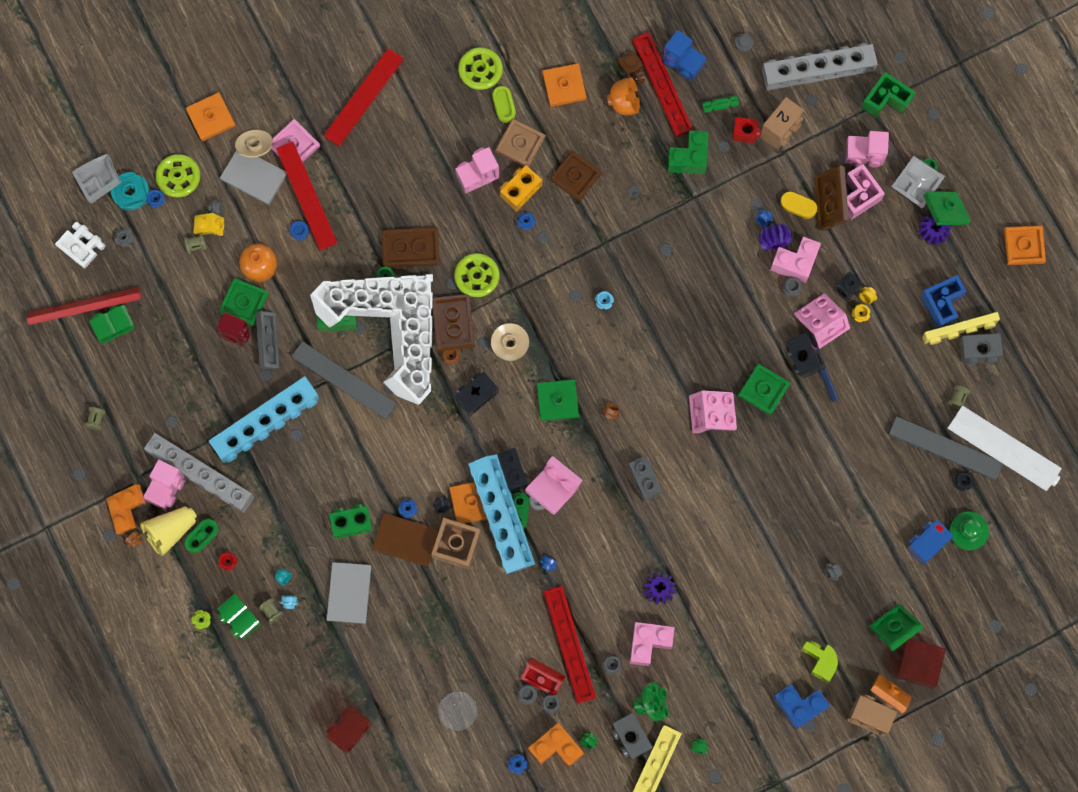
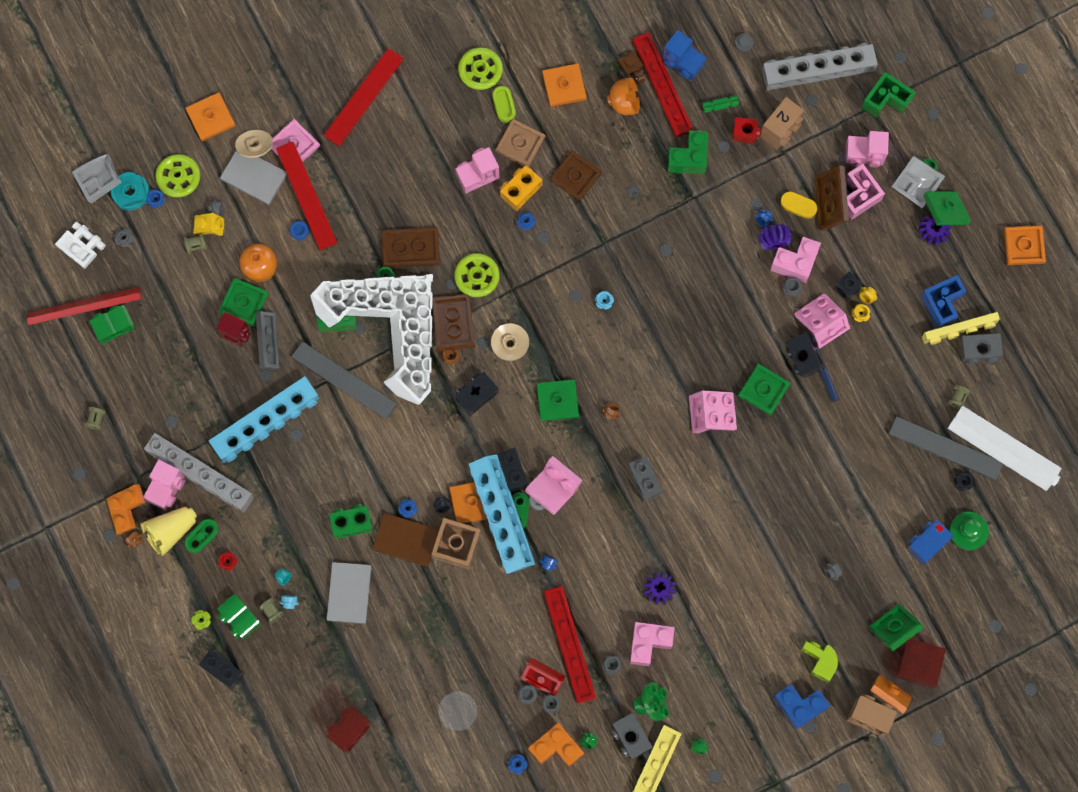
(221, 669): none -> black brick

